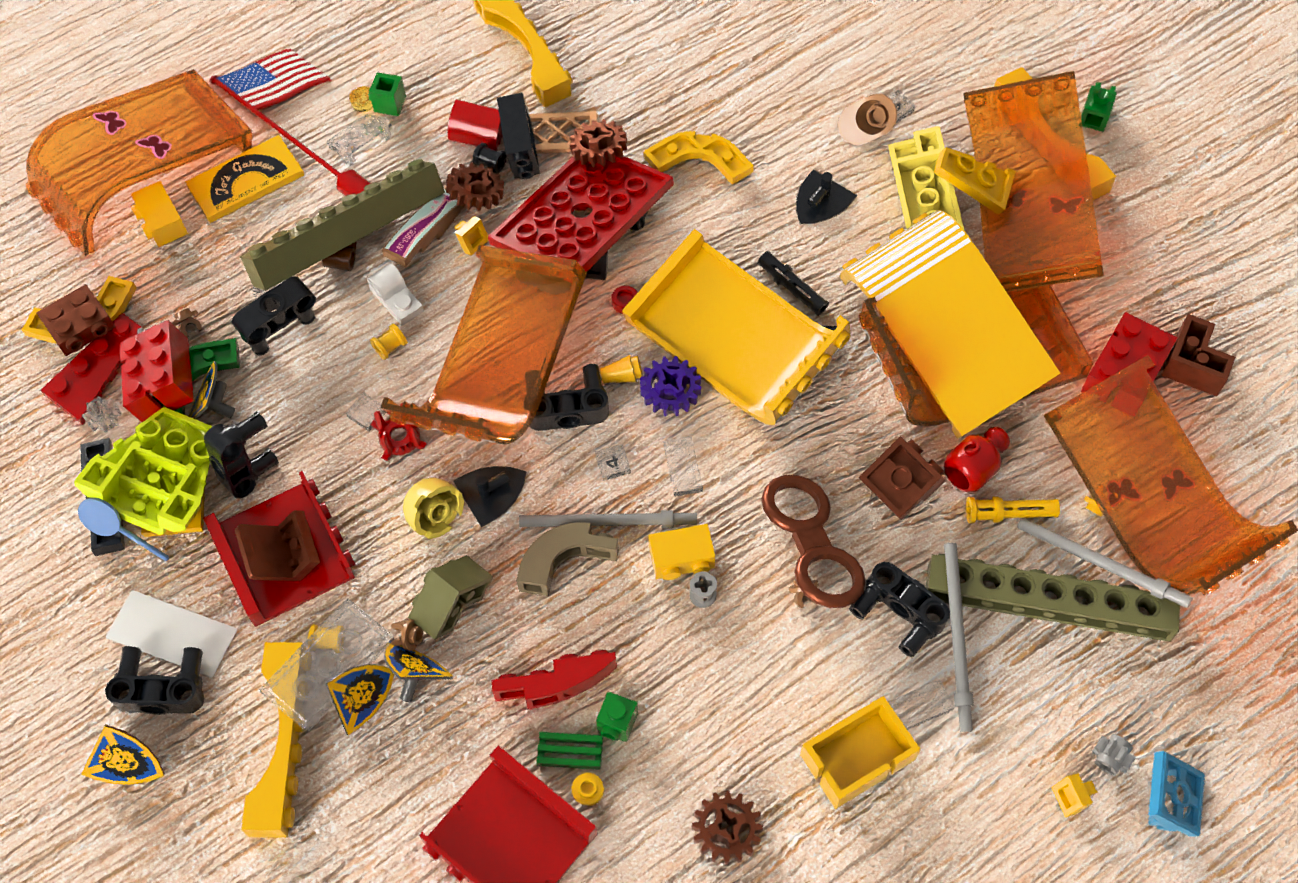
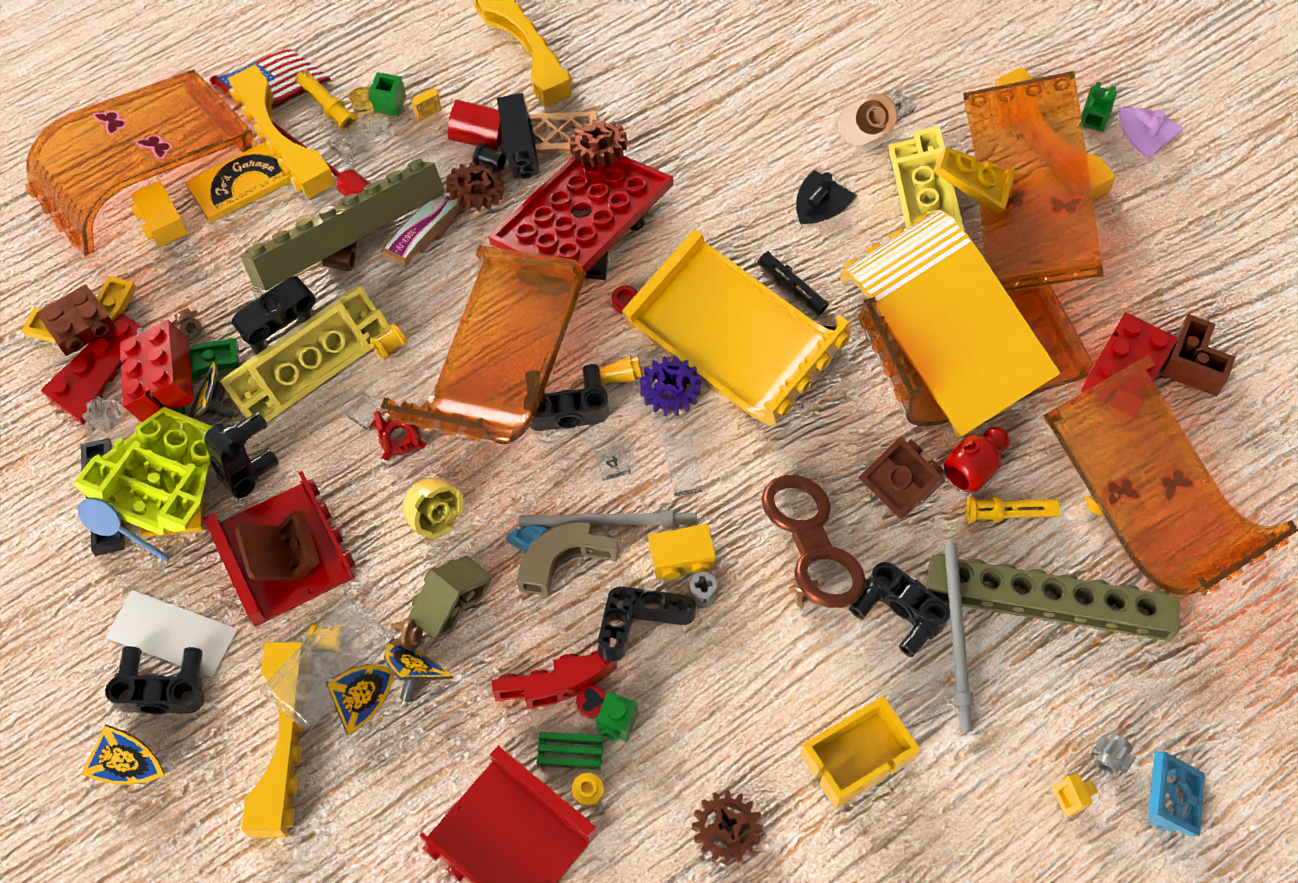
(305, 165): none -> yellow arch
(306, 356): none -> light yellow slope
(333, 107): none -> yellow pin
(392, 292): white plate -> none
(426, 104): none -> yellow tile
(471, 234): yellow tile -> none
(490, 491): black shield -> none
(525, 536): none -> dark azure tile
(590, 700): none -> tile
(634, 608): none -> black beam
(689, 145): yellow plate -> none
(1147, 129): none -> lavender shield
(1158, 588): light grey bar -> none

